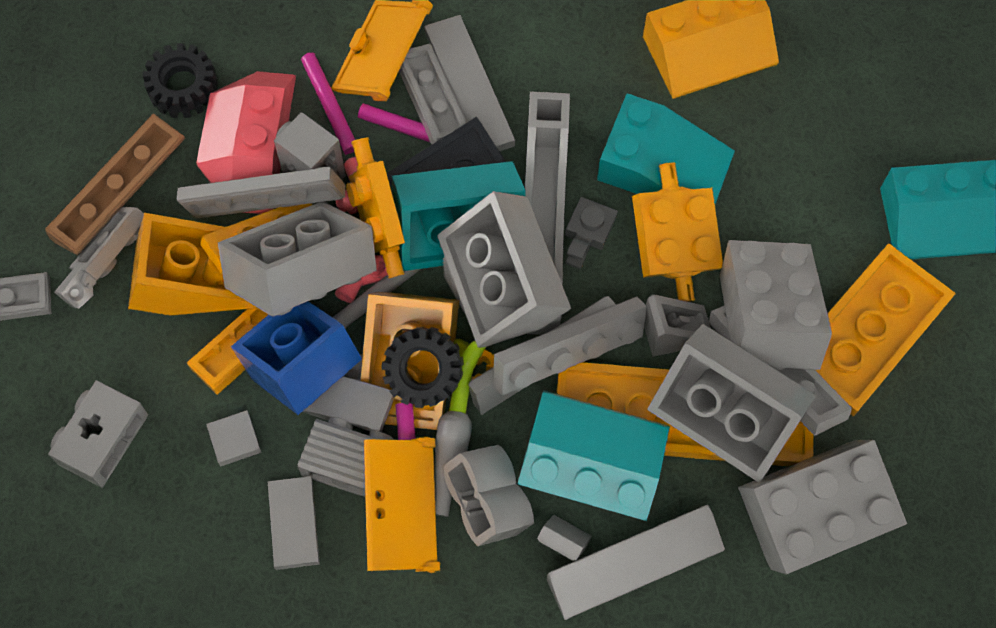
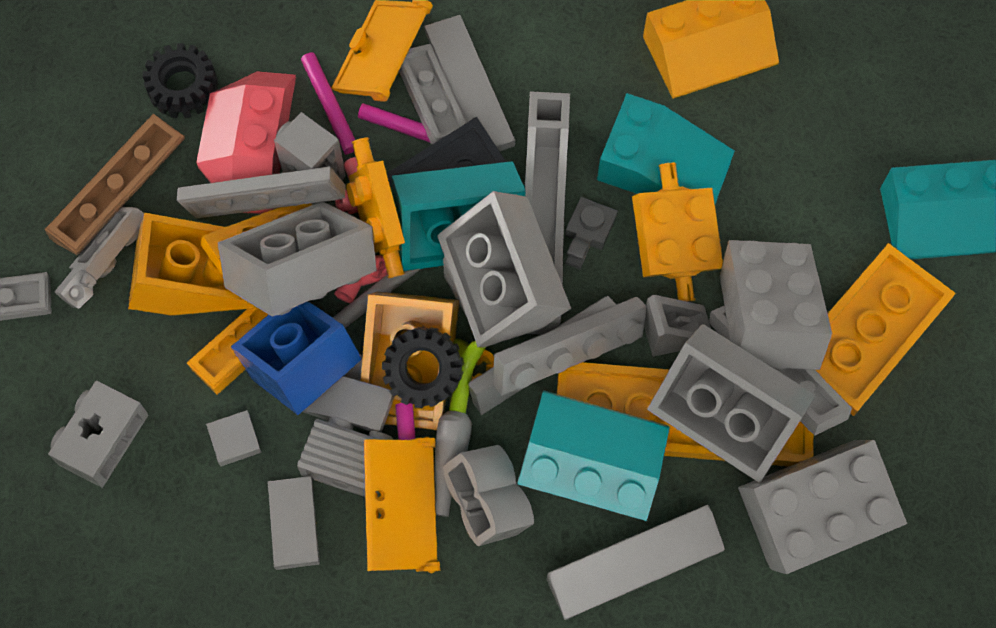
(564, 537): light grey tile -> none

